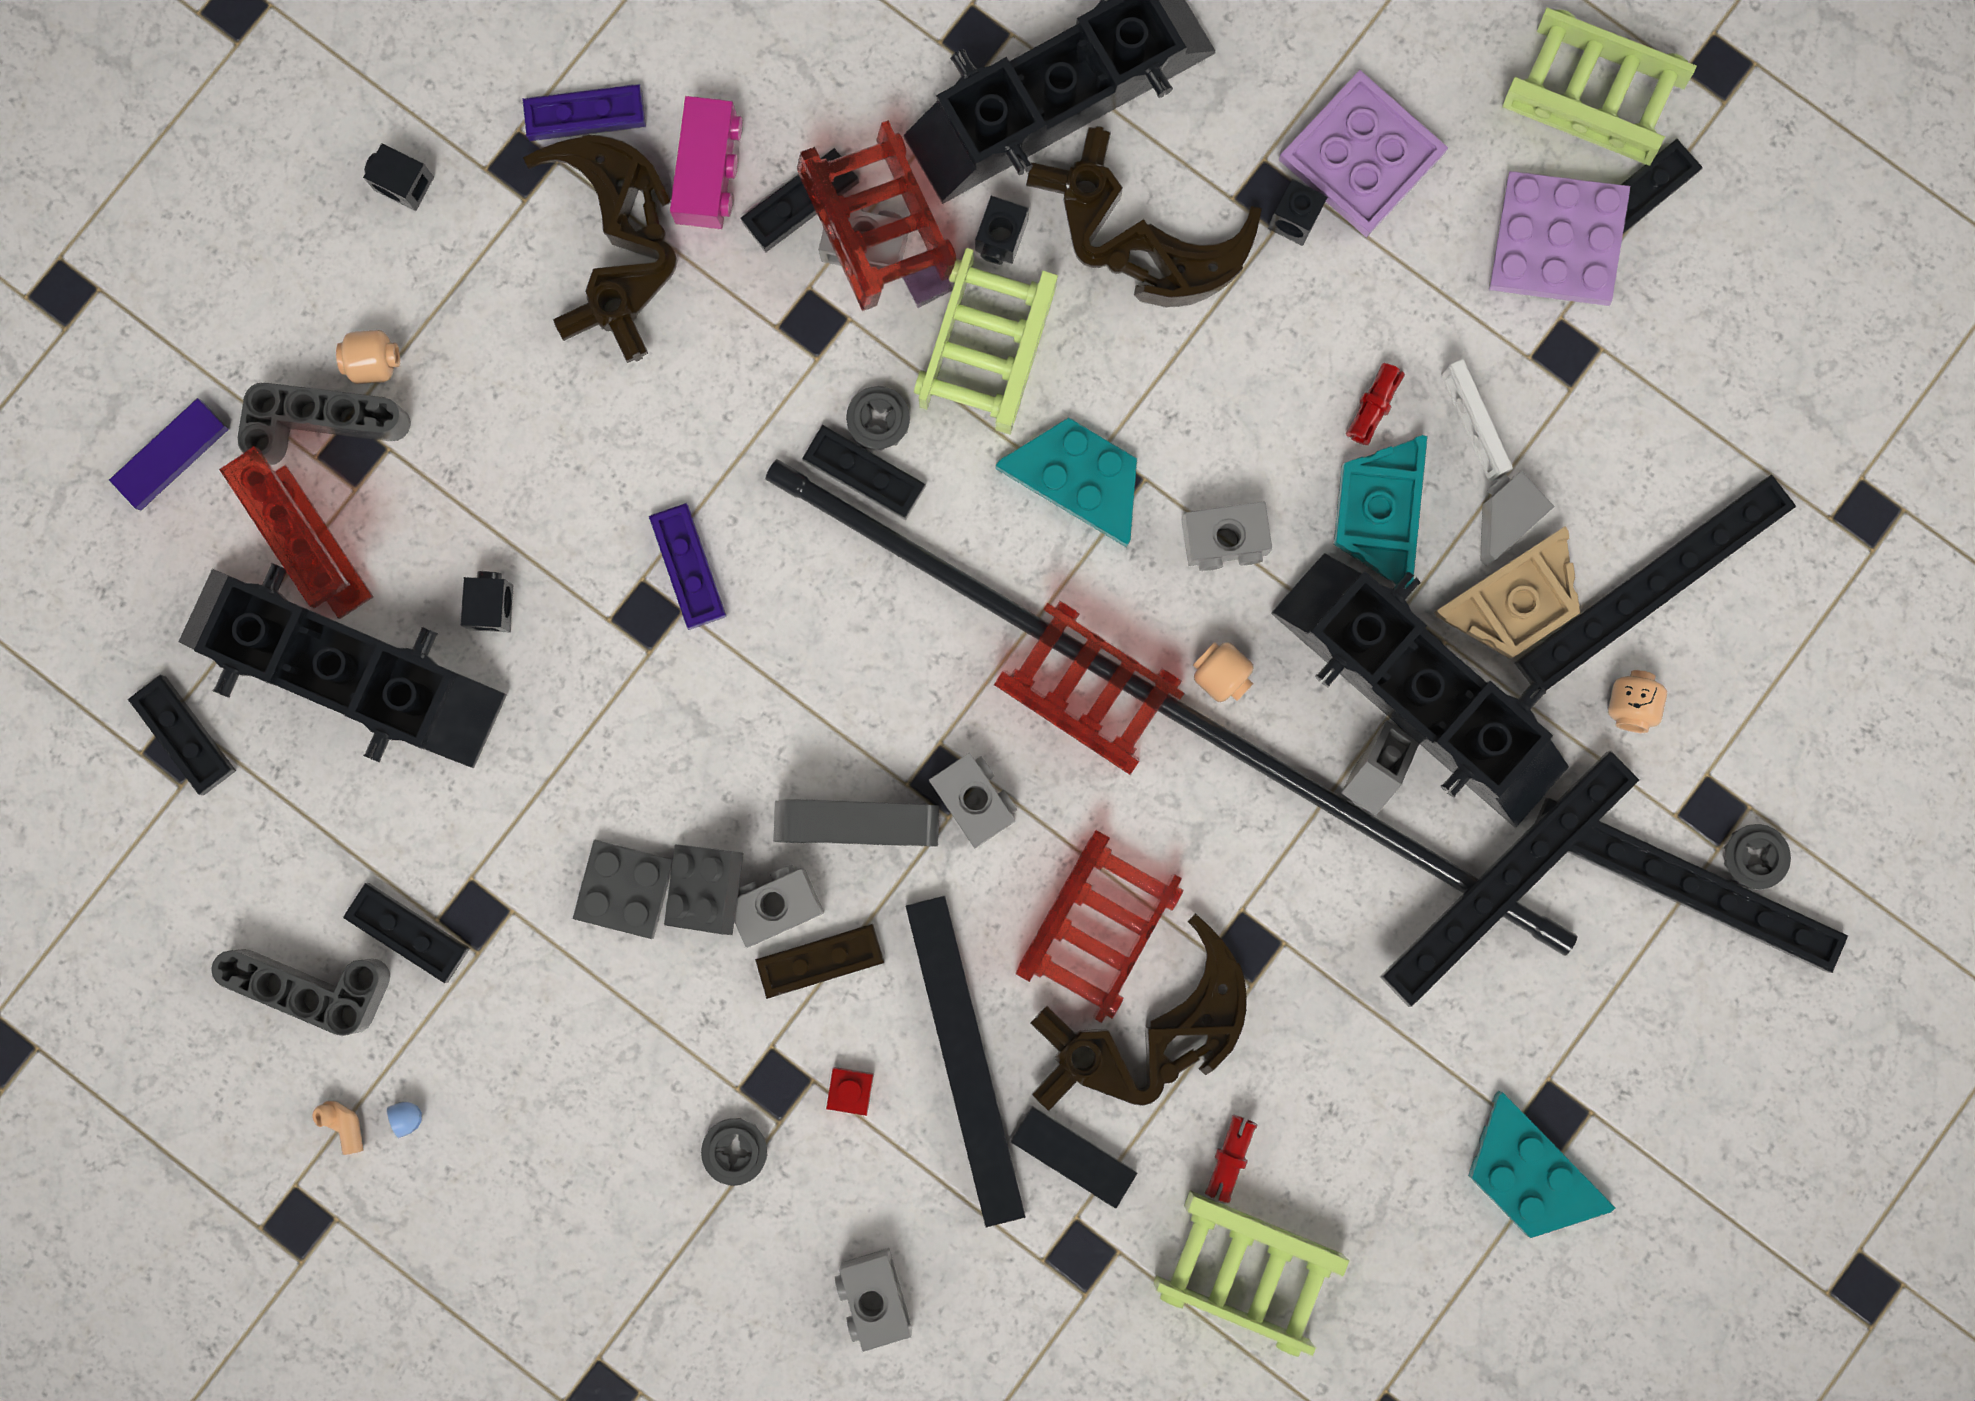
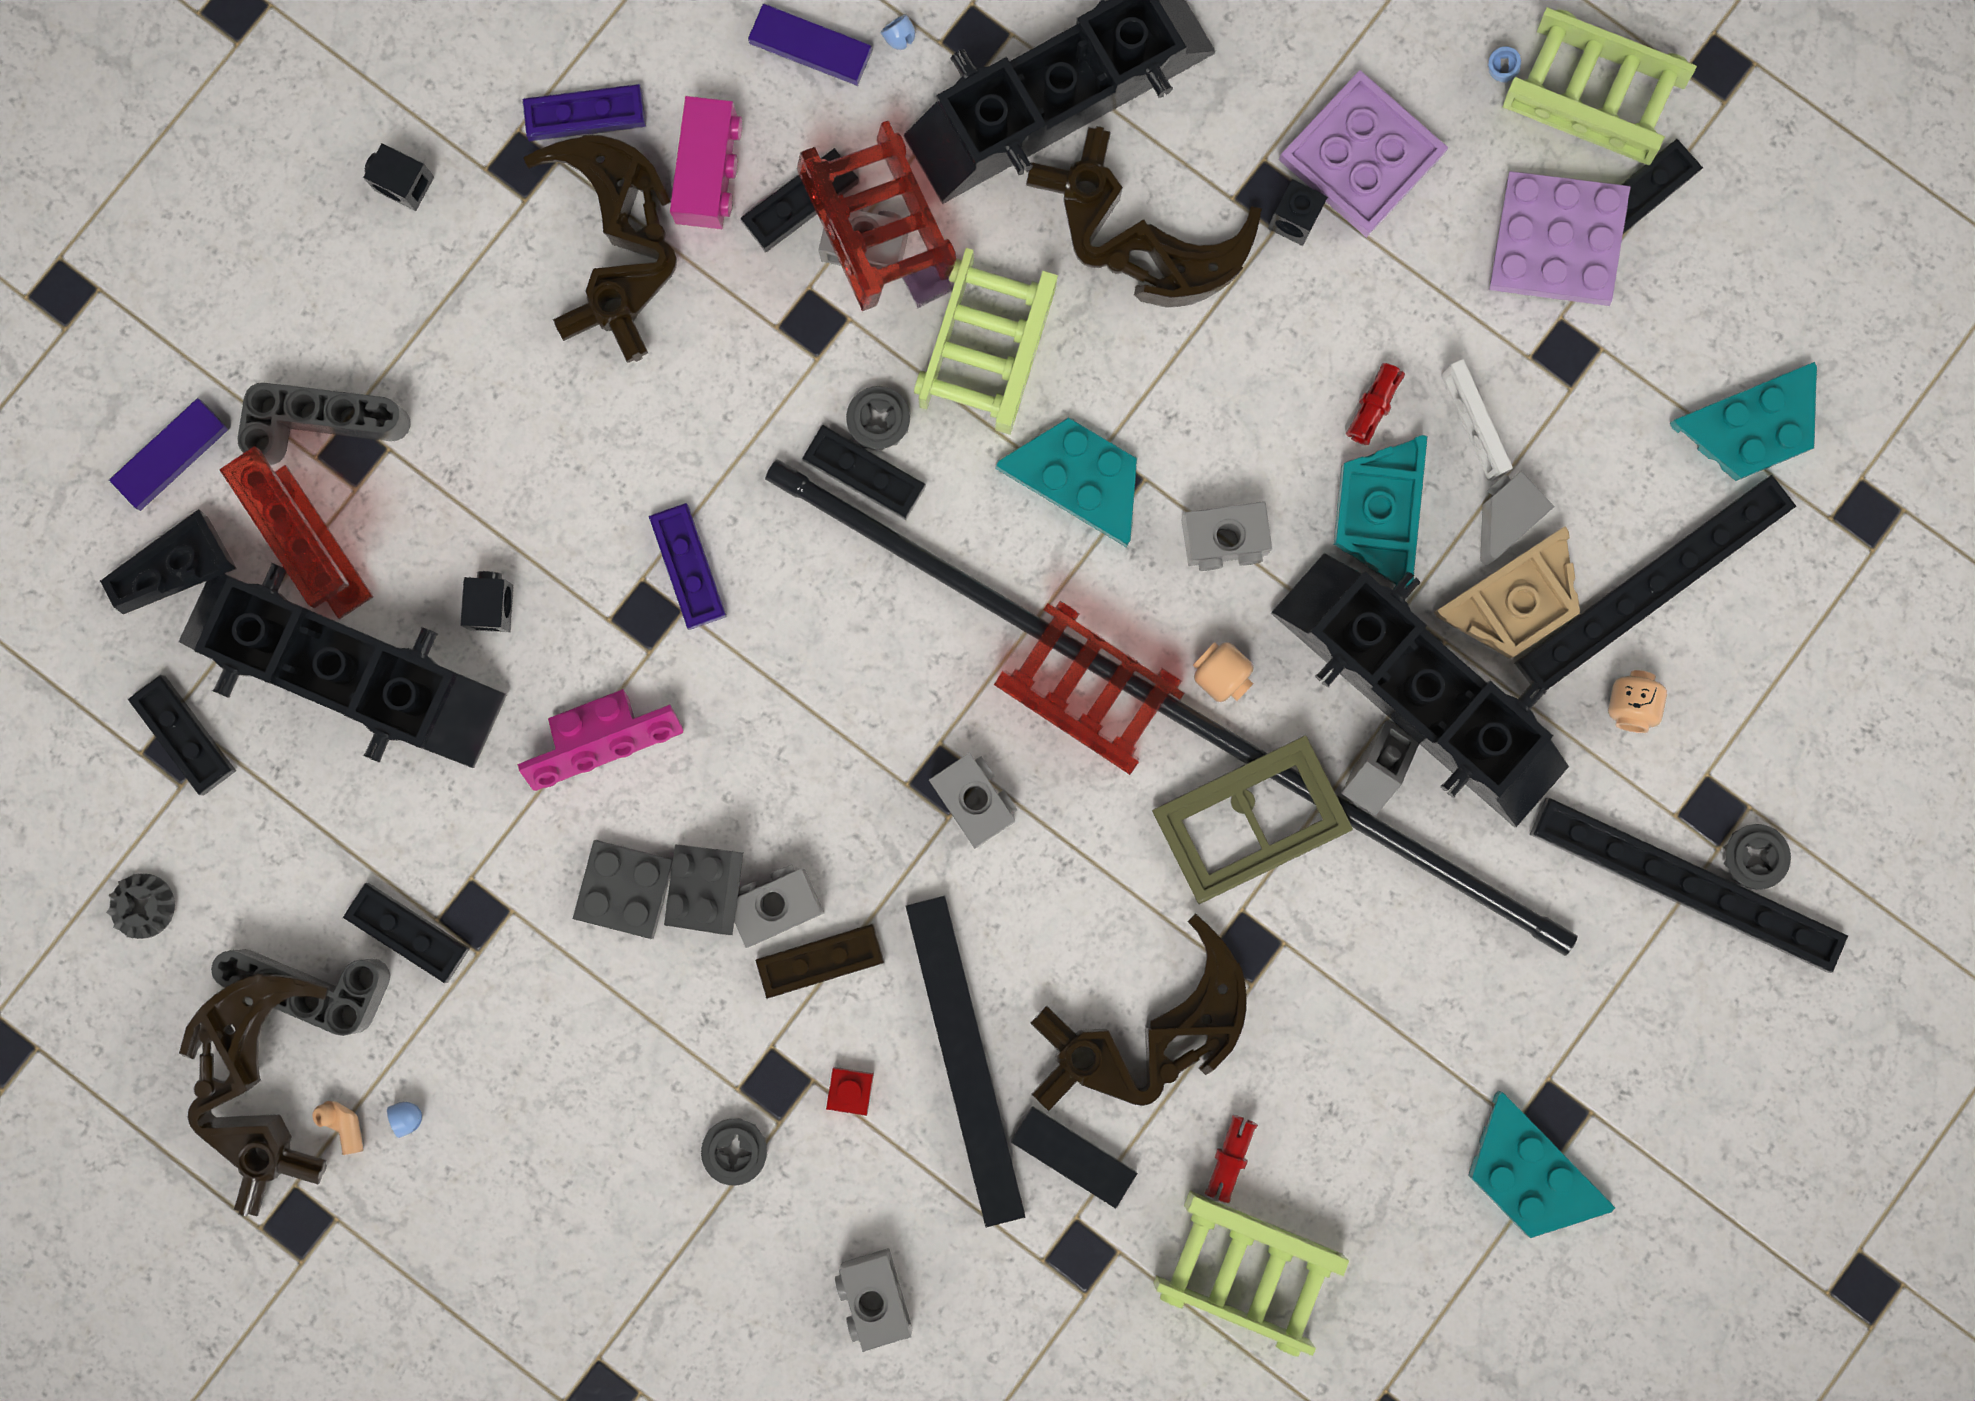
(158, 908): none -> dark grey gear
(169, 565): none -> black wing
(239, 1049): none -> dark brown piece
(367, 357): light nougat head -> none
(596, 736): none -> dark pink bracket
(810, 44): none -> dark purple tile
(855, 823): dark grey beam -> none
(899, 32): none -> light blue hinge
(1006, 215): black brick -> none
(1059, 927): clear red fence -> none
(1235, 785): none -> olive door
(1495, 64): none -> light blue hinge
(1509, 878): black tile -> none
(1757, 425): none -> teal wing

